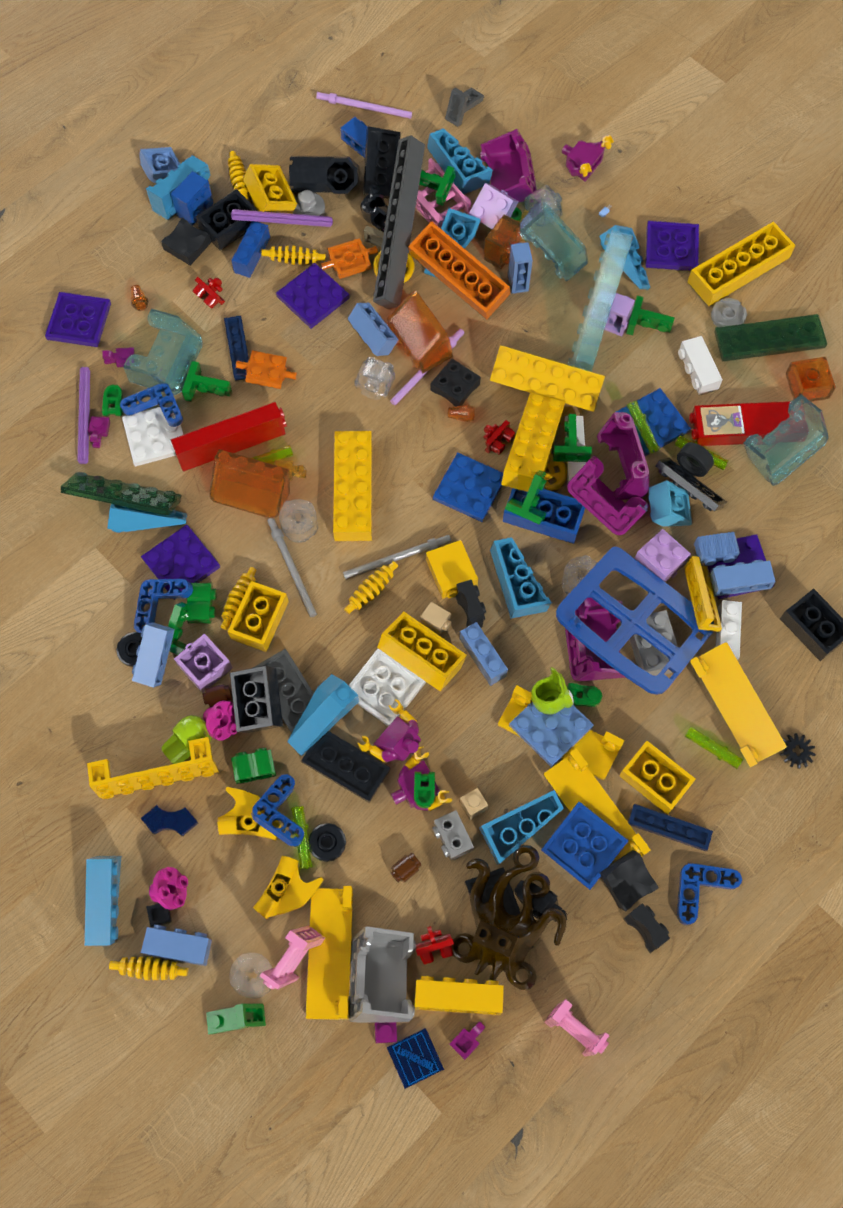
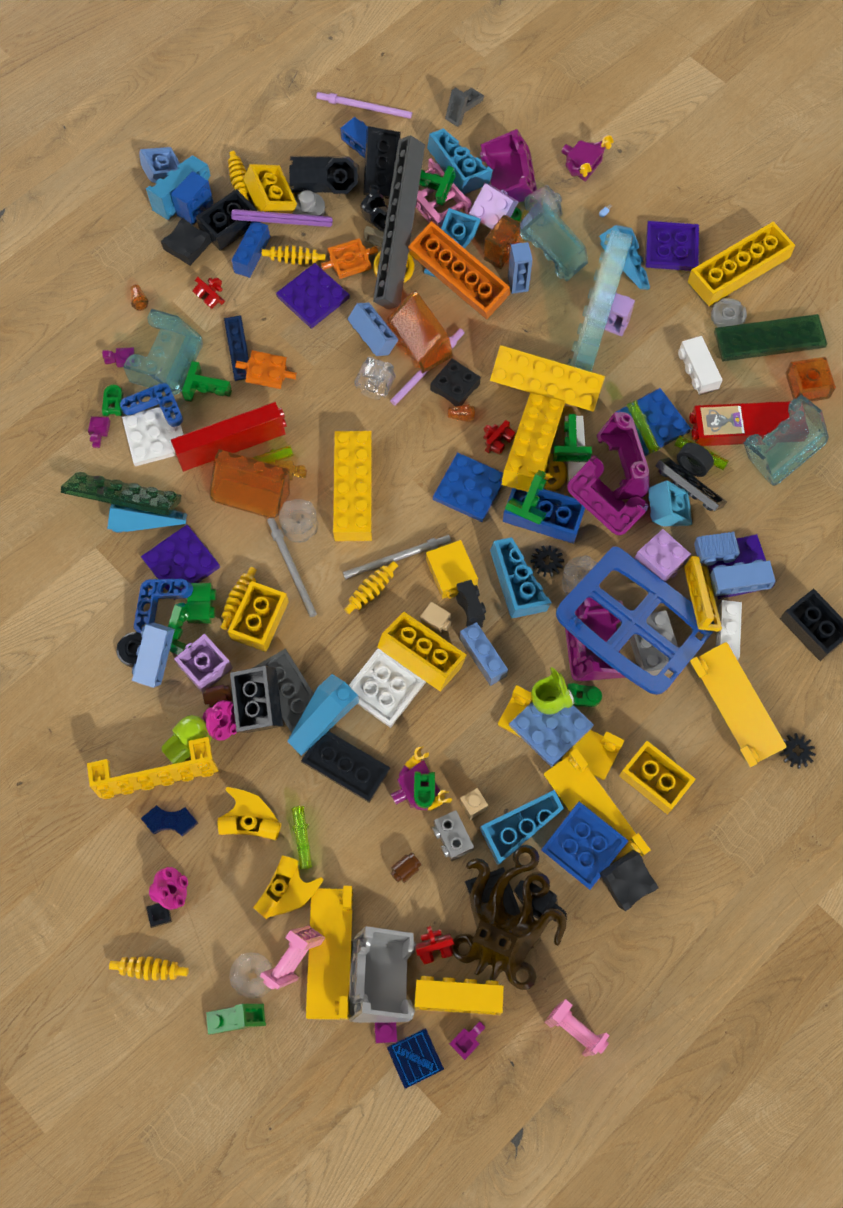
(78, 319): dark purple plate -> none
(83, 418): medium lavender axle -> none
(102, 900): dark azure wedge -> none
(176, 945): medium blue brick -> none
(253, 766): green brick -> none
(271, 809): blue beam -> none
(327, 842): black wheel -> none
(398, 738): magenta torso -> none
(541, 564): none -> black gear
(648, 319): green bracket -> none
(652, 932): black brick -> none
(670, 827): dark blue plate -> none
(694, 884): blue beam -> none
(713, 747): clear neon green pin -> none

